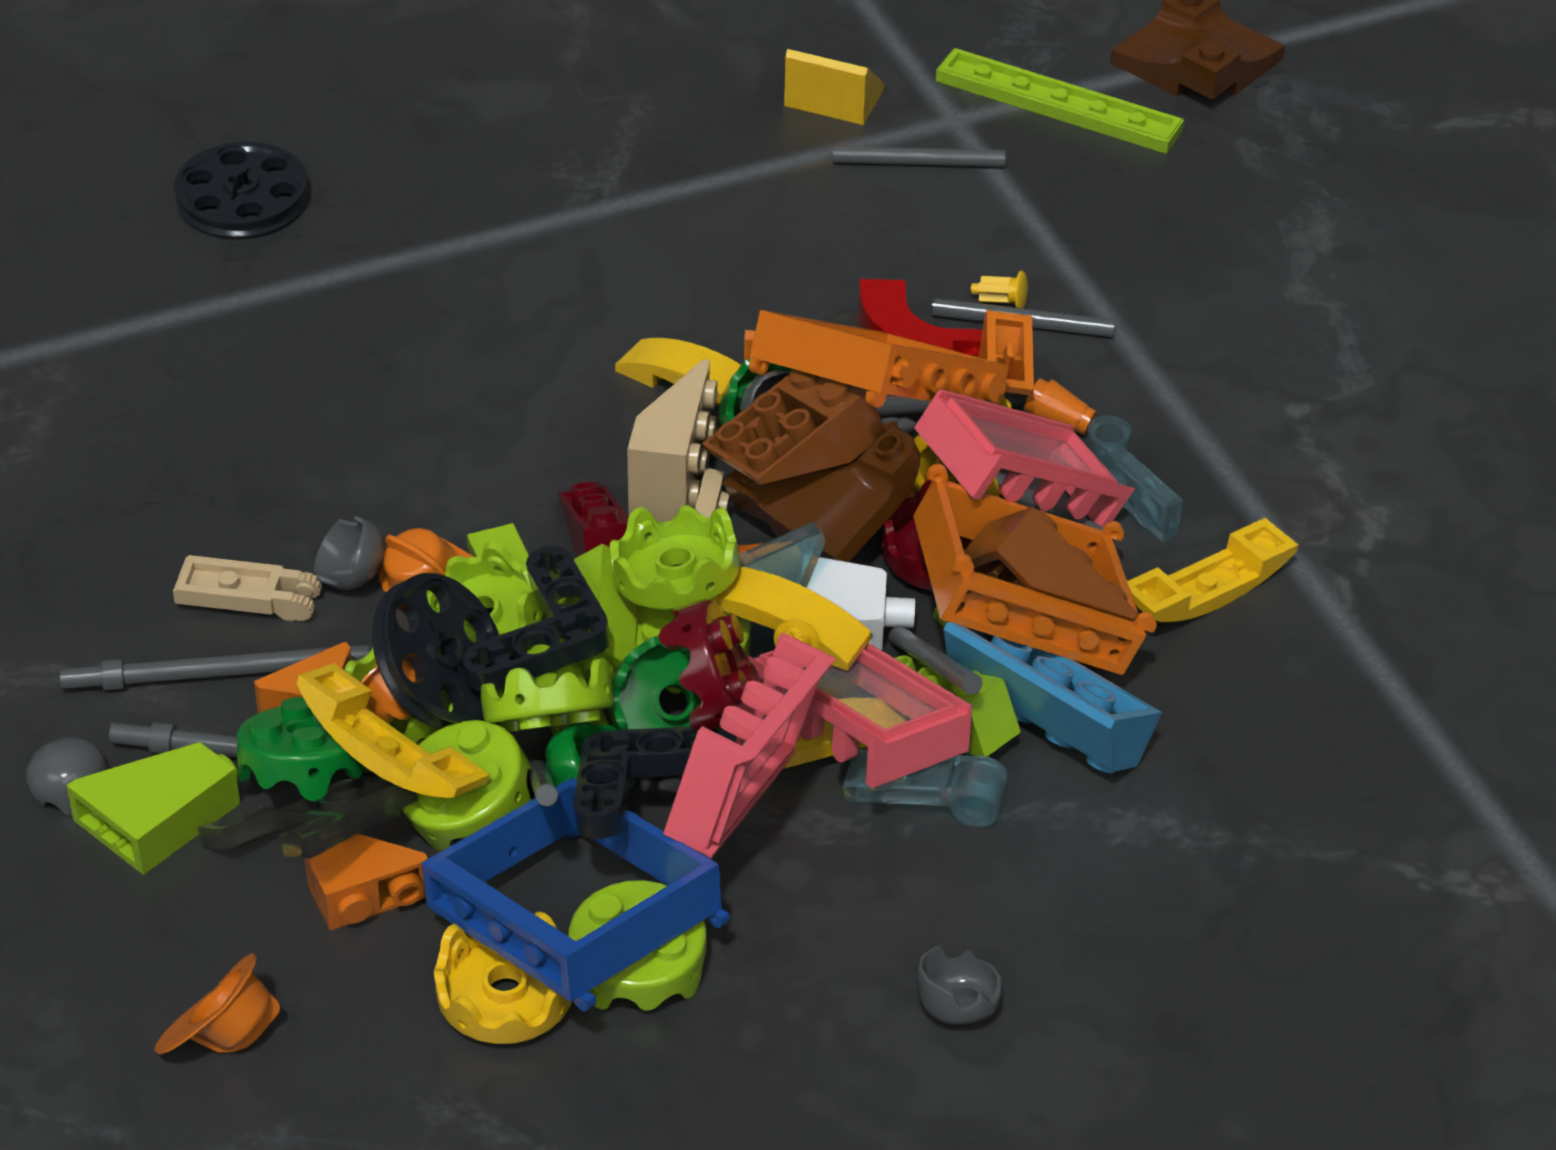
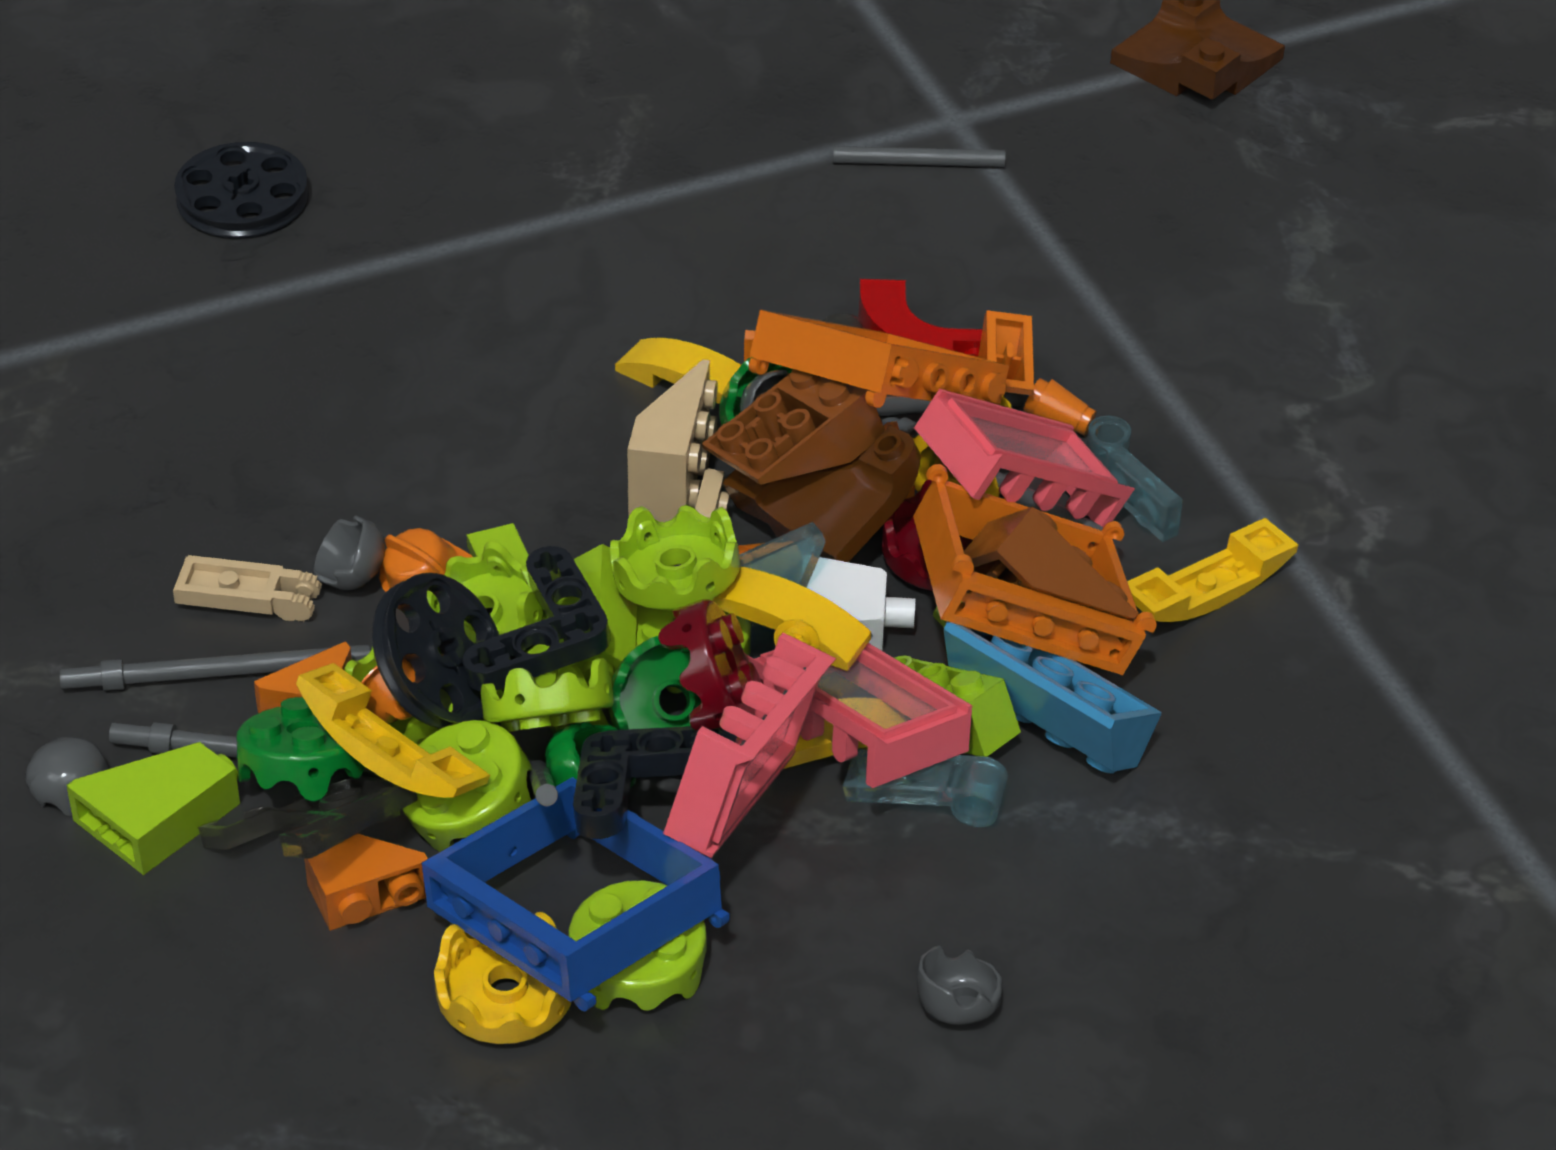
(228, 1015): orange piece -> none
(592, 516): dark red slope -> none
(830, 87): yellow slope -> none
(936, 660): dark grey bar -> none
(1002, 290): yellow piece -> none
(1040, 319): dark grey bar -> none
(1060, 100): lime tile -> none

